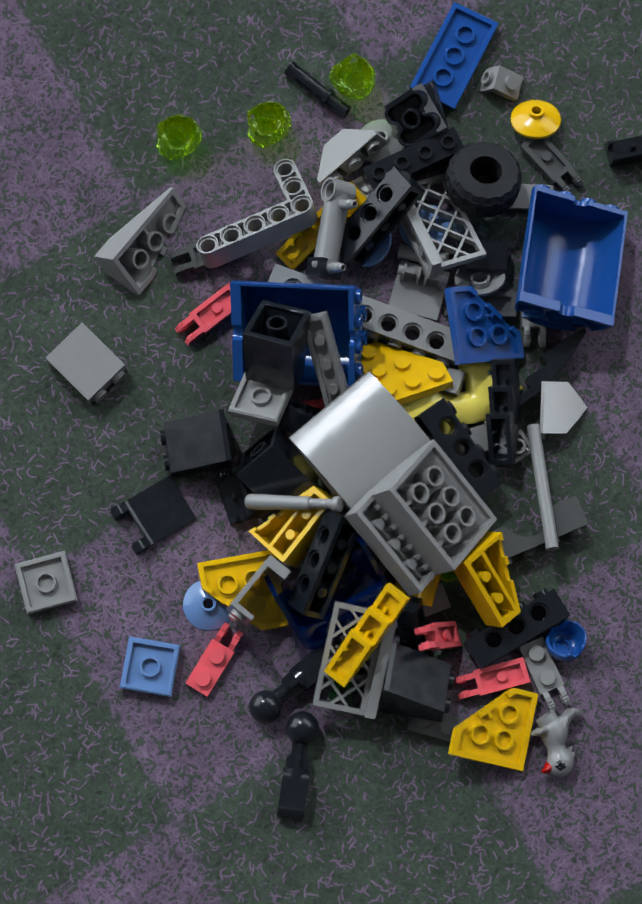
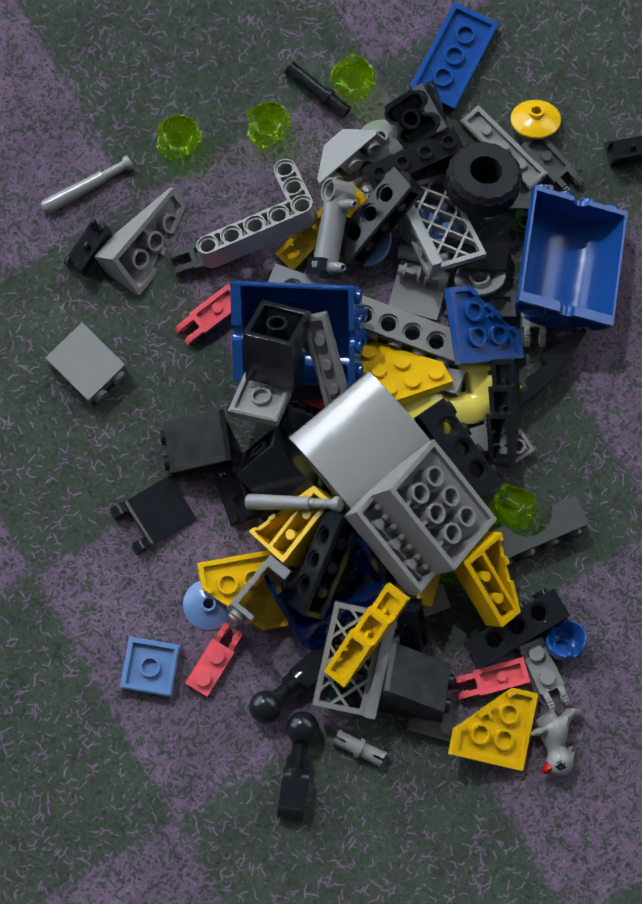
(46, 582): light grey plate -> none
(84, 186): none -> light grey piece
(90, 242): none -> black hinge
(359, 748): none -> light grey pin
(439, 636): coral hinge -> none
(485, 129): none -> light grey tile
(502, 82): light grey bracket -> none
(515, 511): none -> clear neon green hair
(517, 225): none -> dark green plate
(542, 487): light grey piece -> none
(559, 407): white slope -> none

